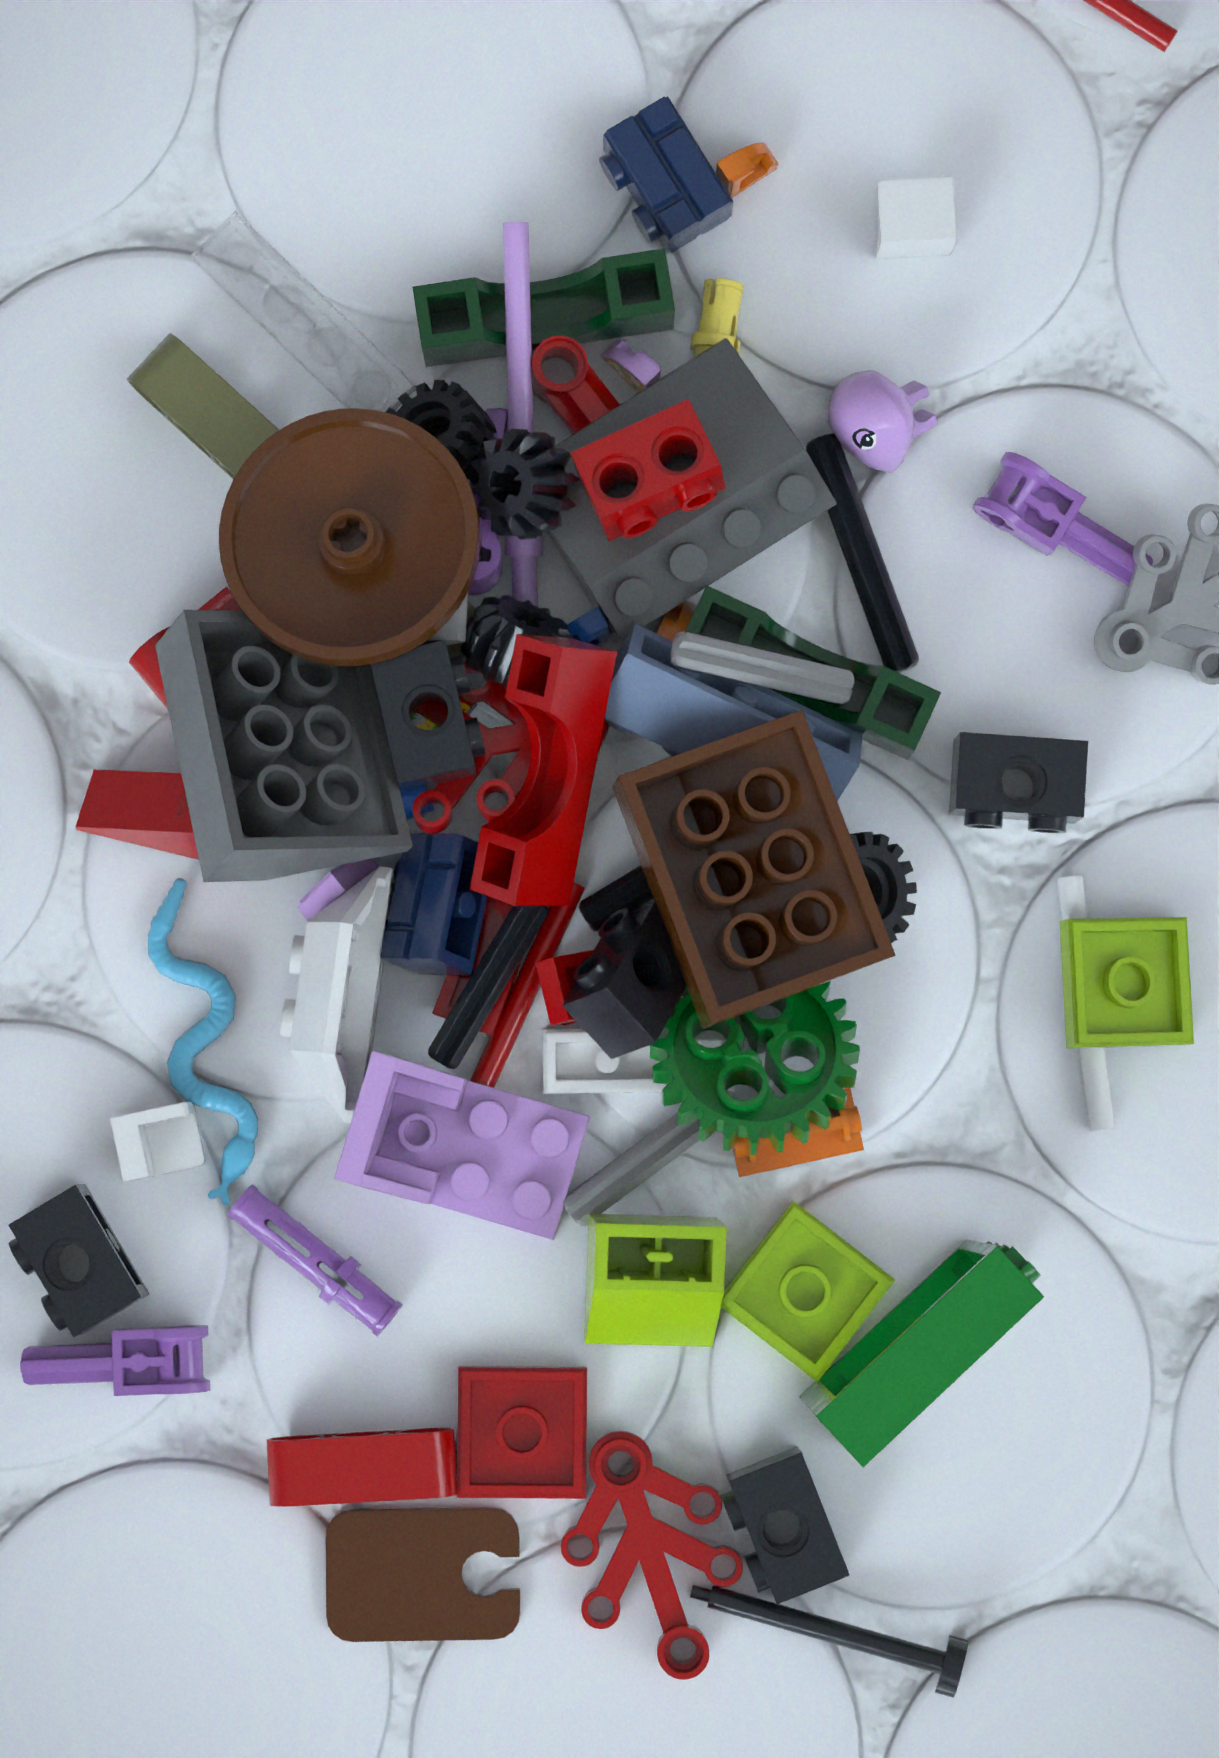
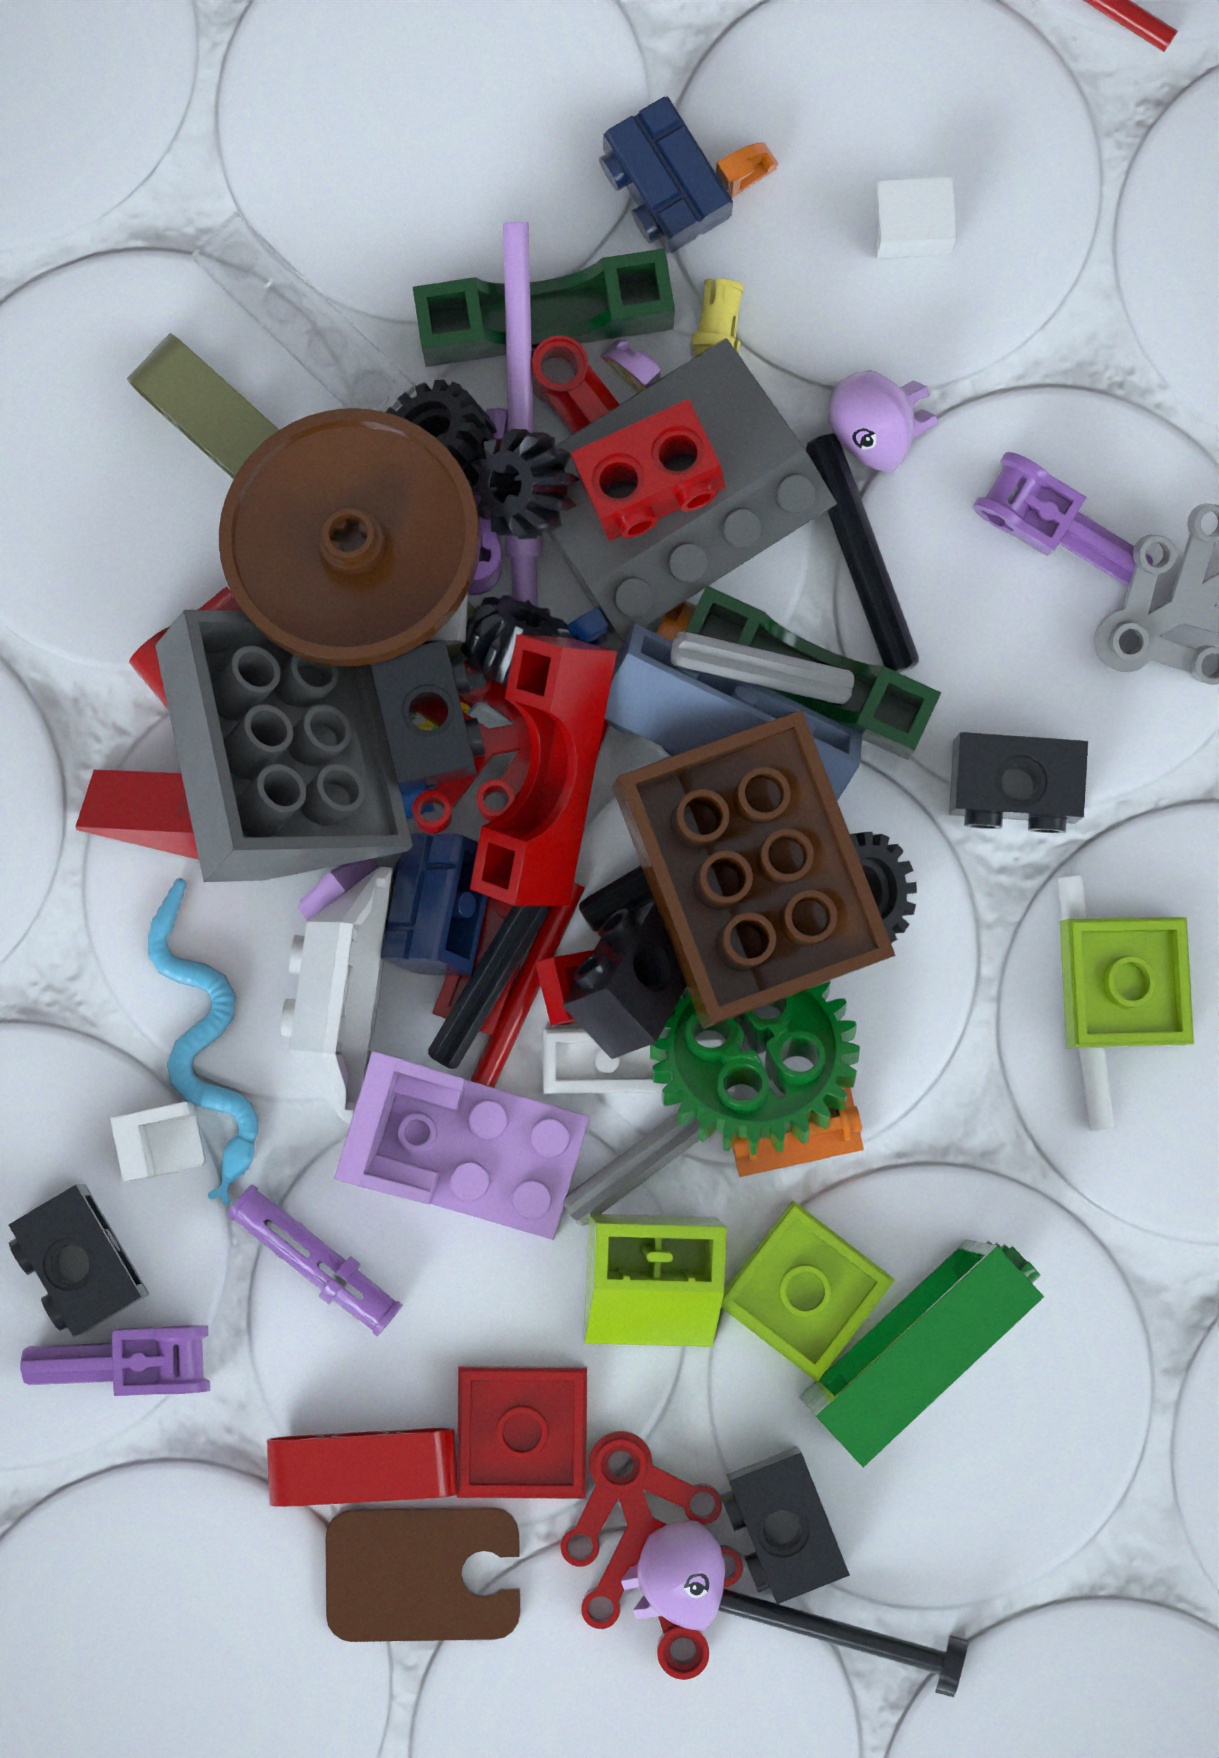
(679, 1575): none -> lavender piece

